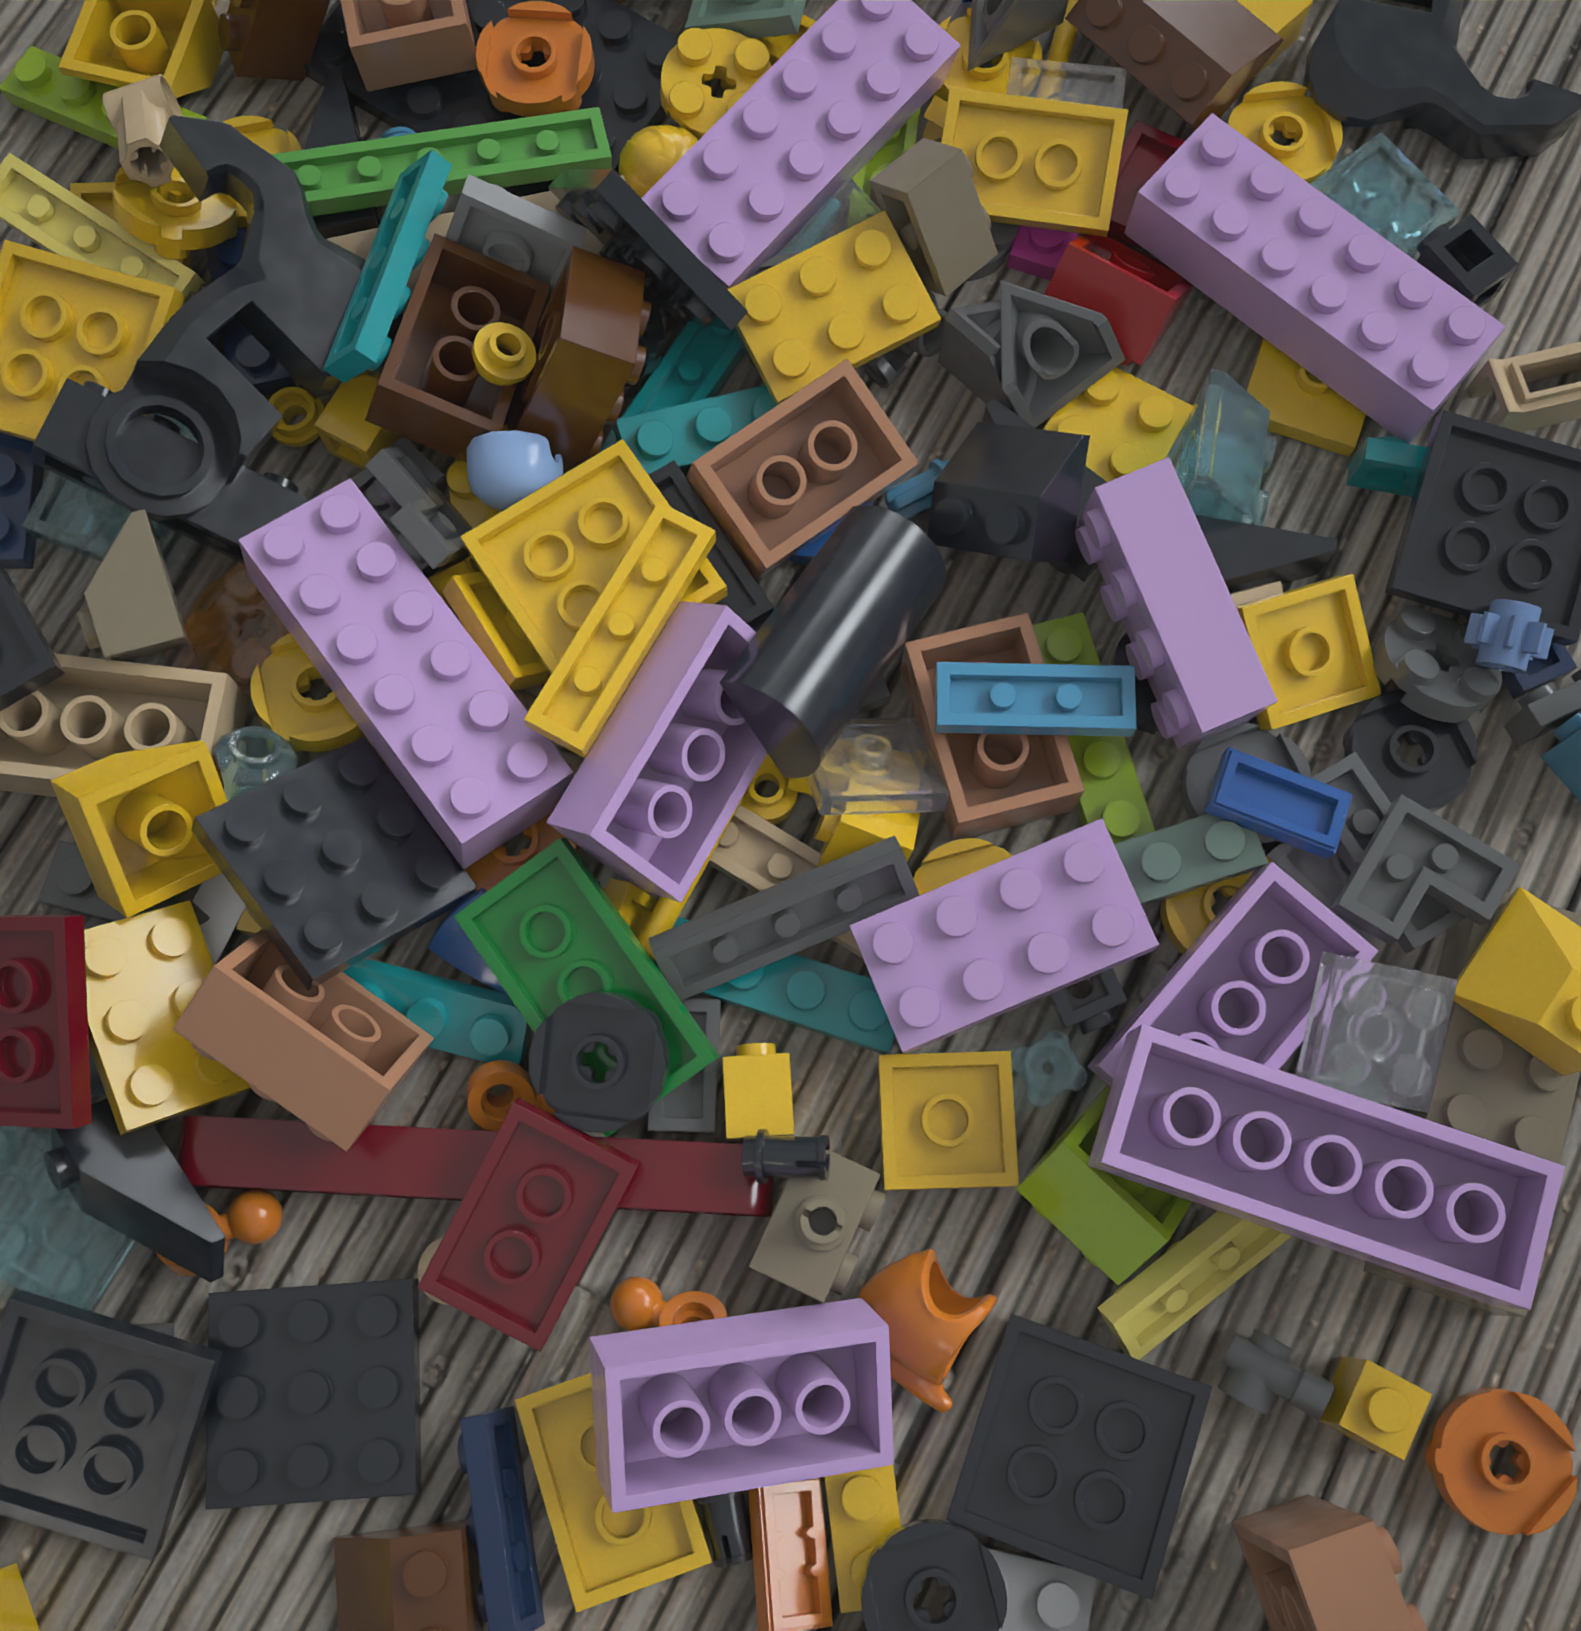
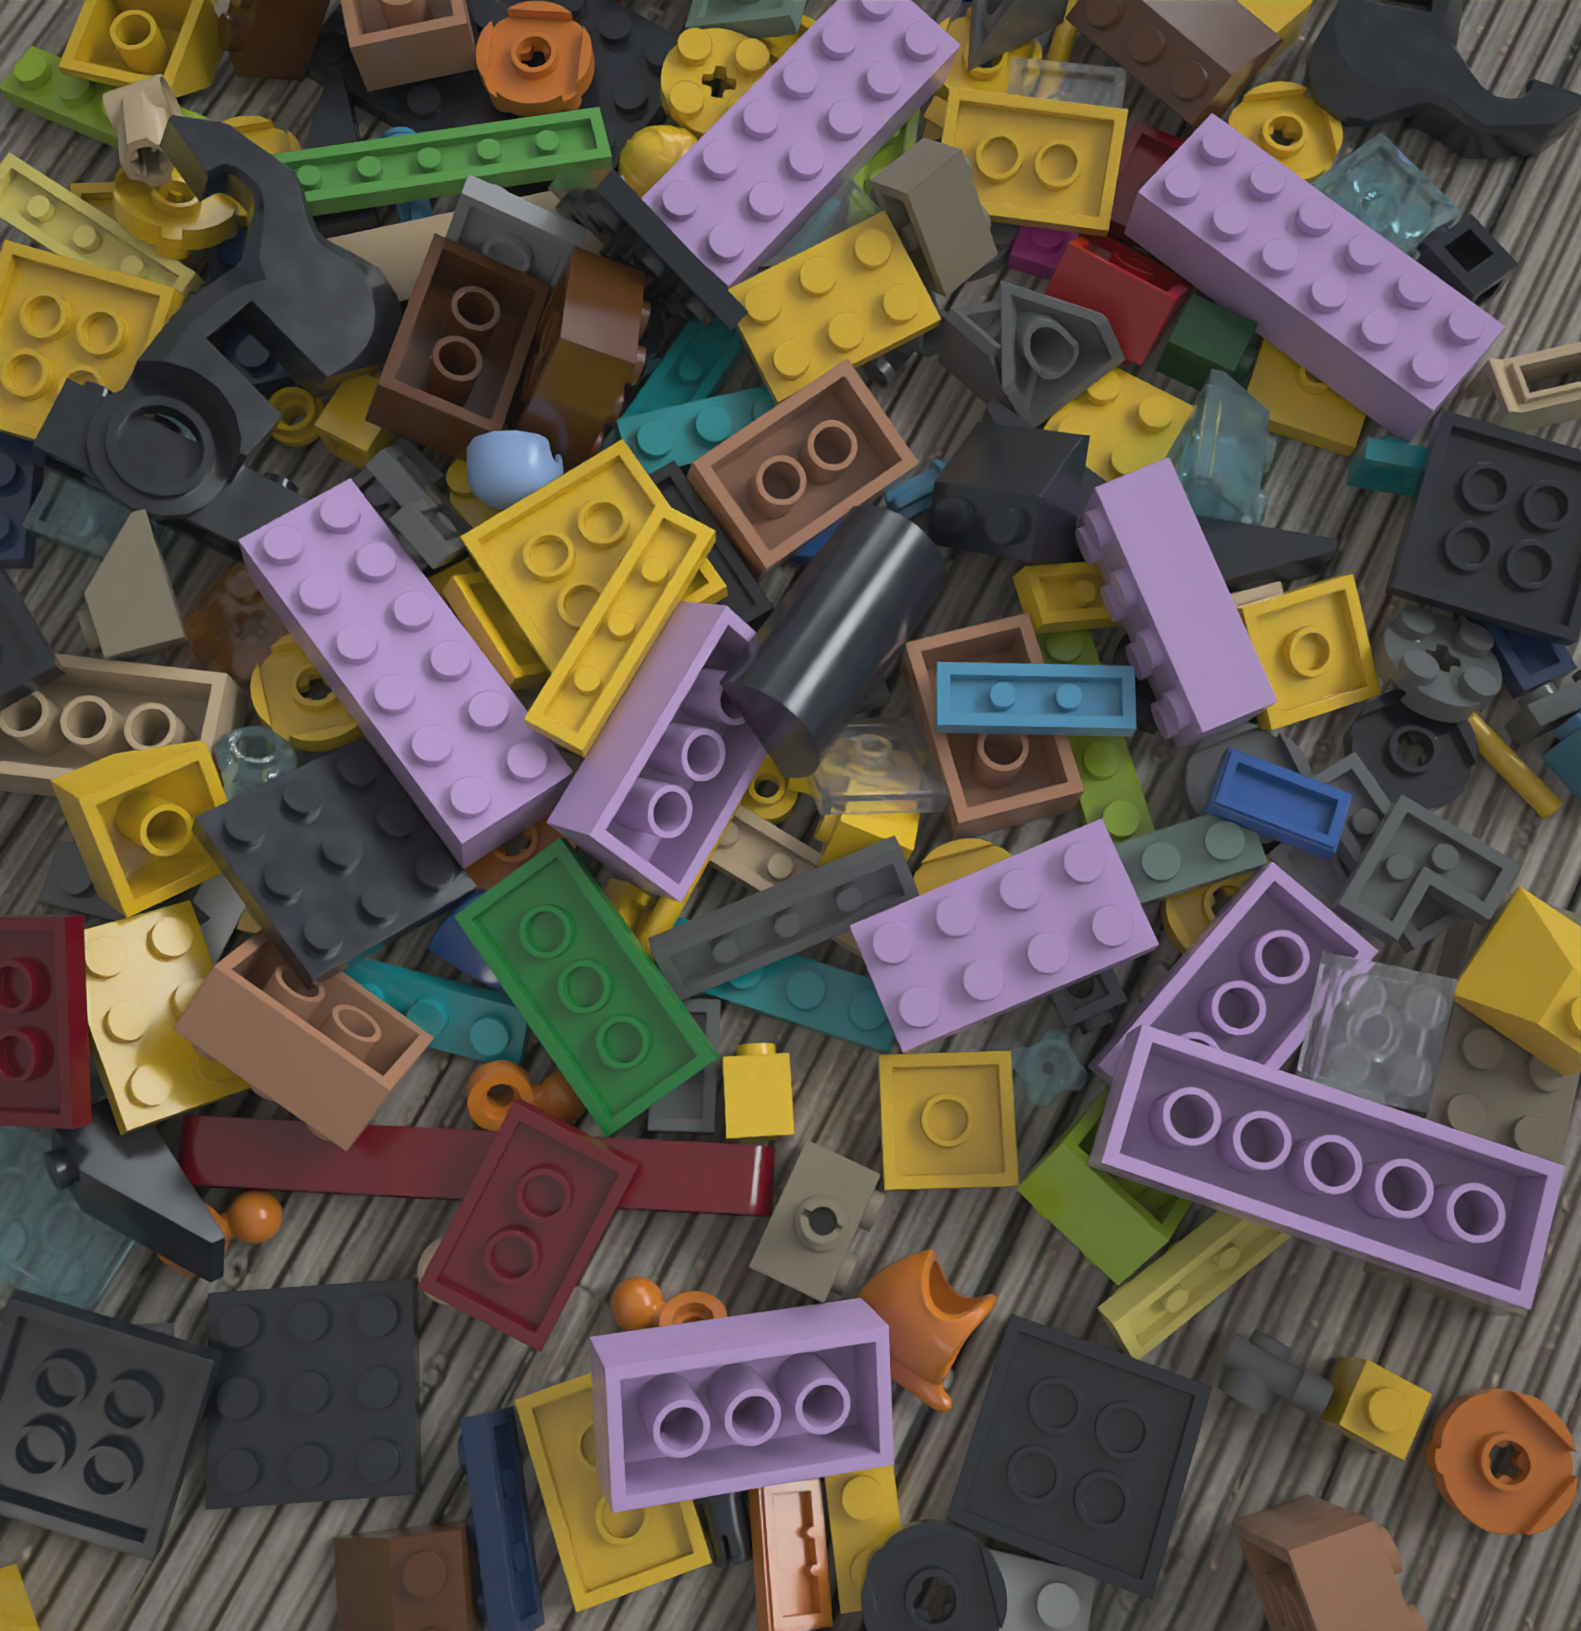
(394, 253): teal plate -> none
(496, 366): yellow plate -> none
(570, 1086): black plate -> none
(785, 1157): black pin -> none
(1063, 597): none -> yellow plate
(1208, 340): none -> dark green brick
(1508, 635): medium blue gear -> none
(1513, 769): none -> yellow bar

